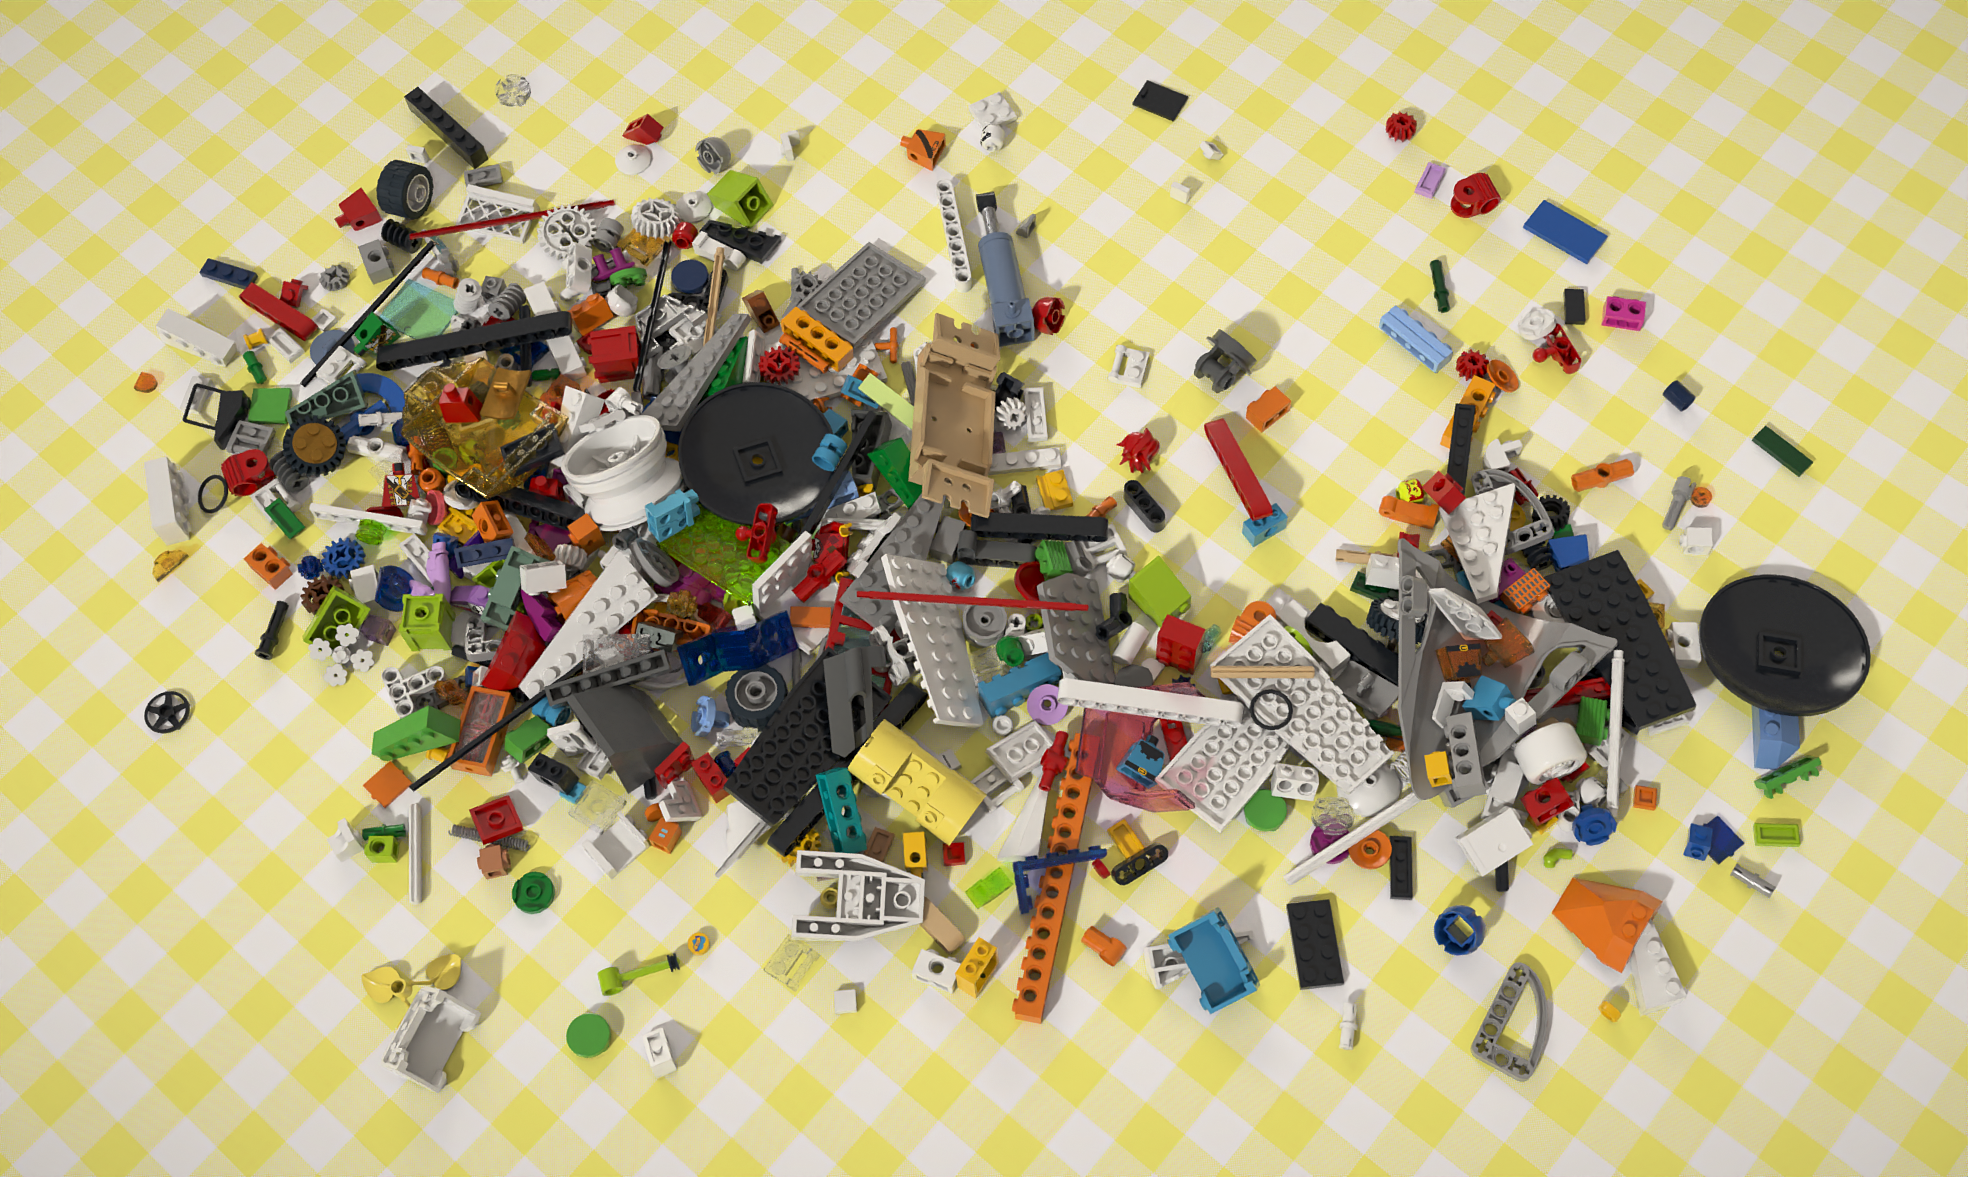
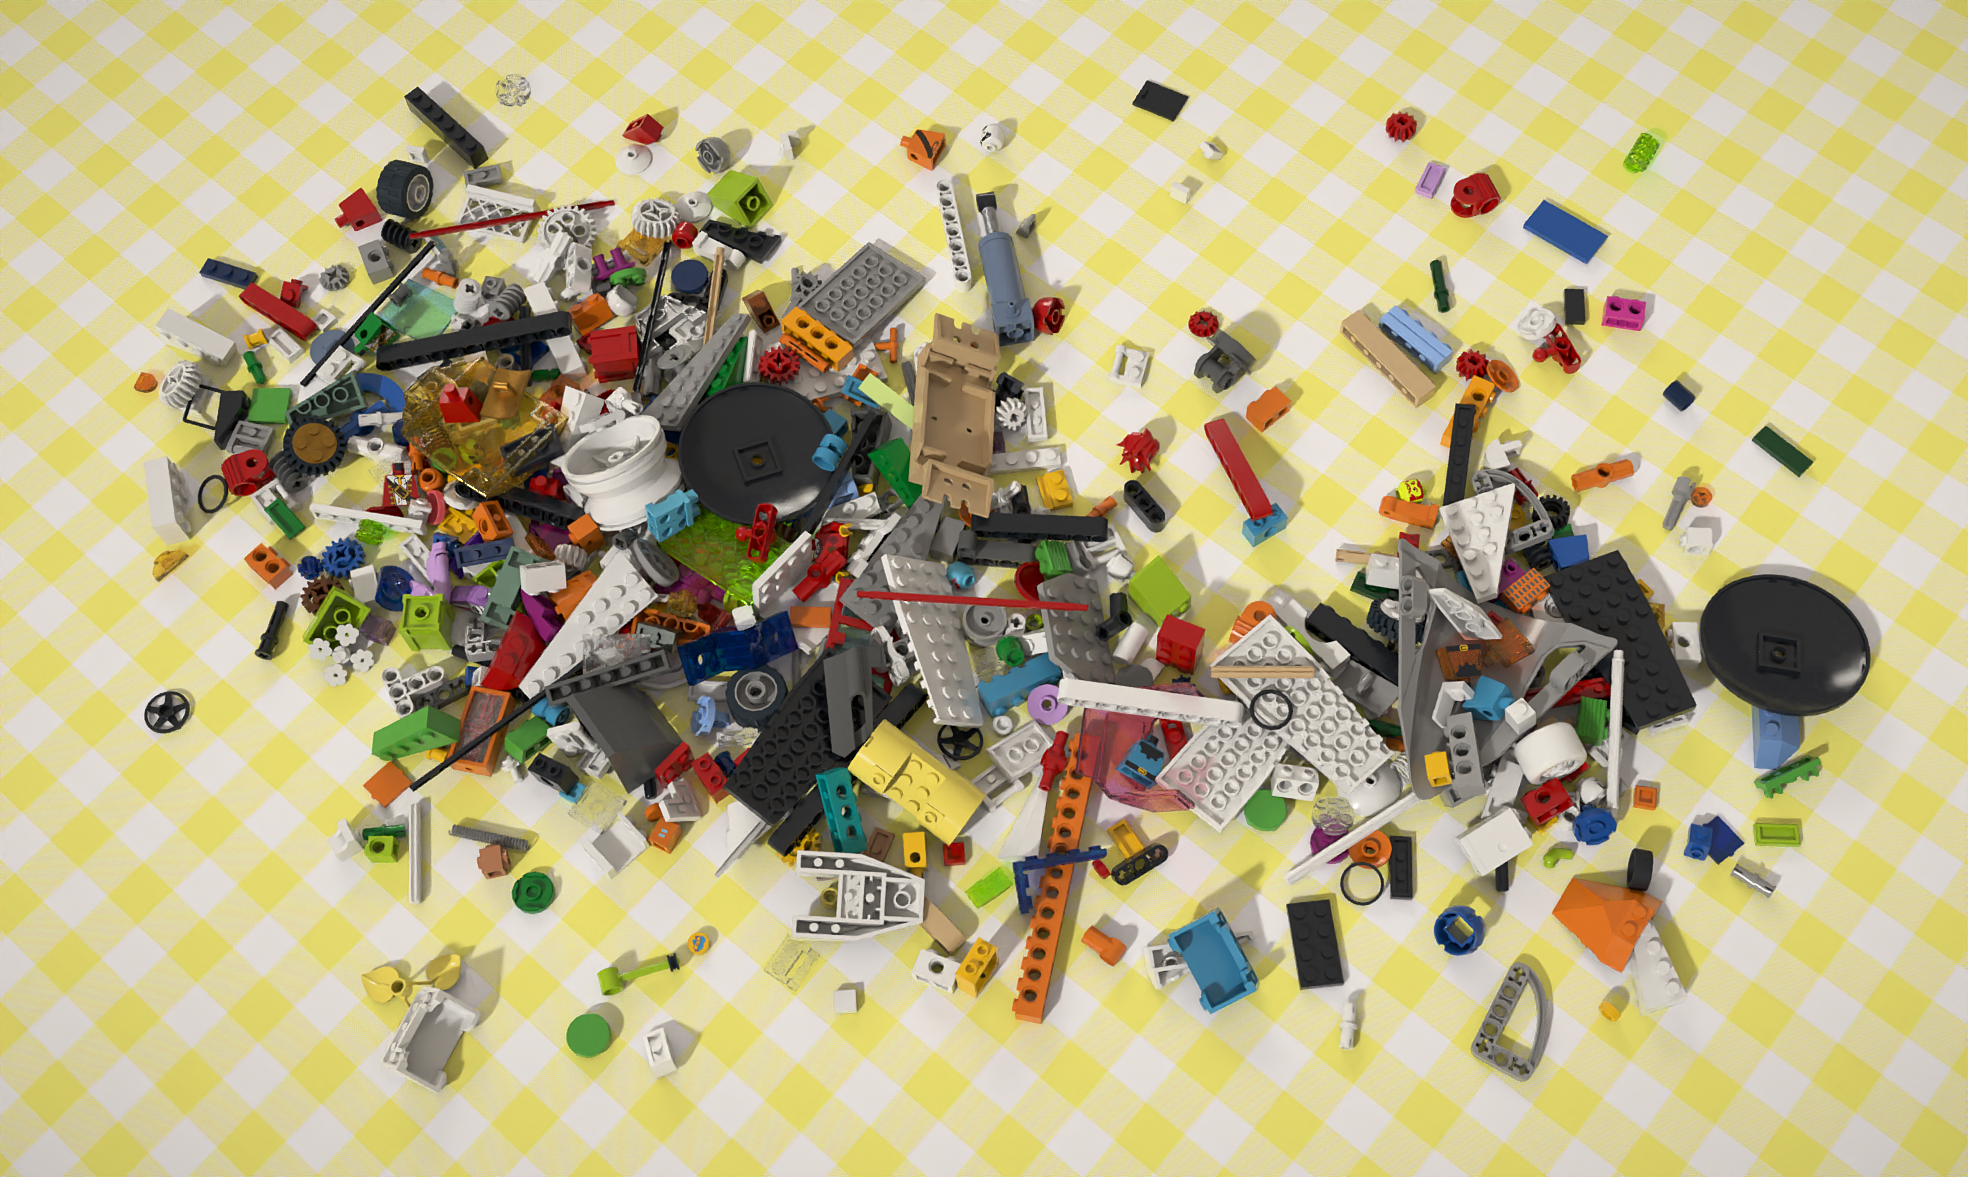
(180, 384): none -> white gear
(400, 295): none -> dark grey bush
(452, 692): clear orange piece -> none
(496, 819): red tile -> none
(553, 258): none -> white piece
(608, 235): light grey wheel -> none
(713, 689): none -> white tile
(959, 740): none -> black wheel
(992, 110): white plate -> none
(1200, 329): none -> red gear
(1211, 636): clear light blue cone -> none
(1361, 903): none -> black piece
(1387, 358): none -> tan brick
(1444, 491): red brick -> none
(1640, 869): none -> black tyre
(1641, 153): none -> clear neon green piece

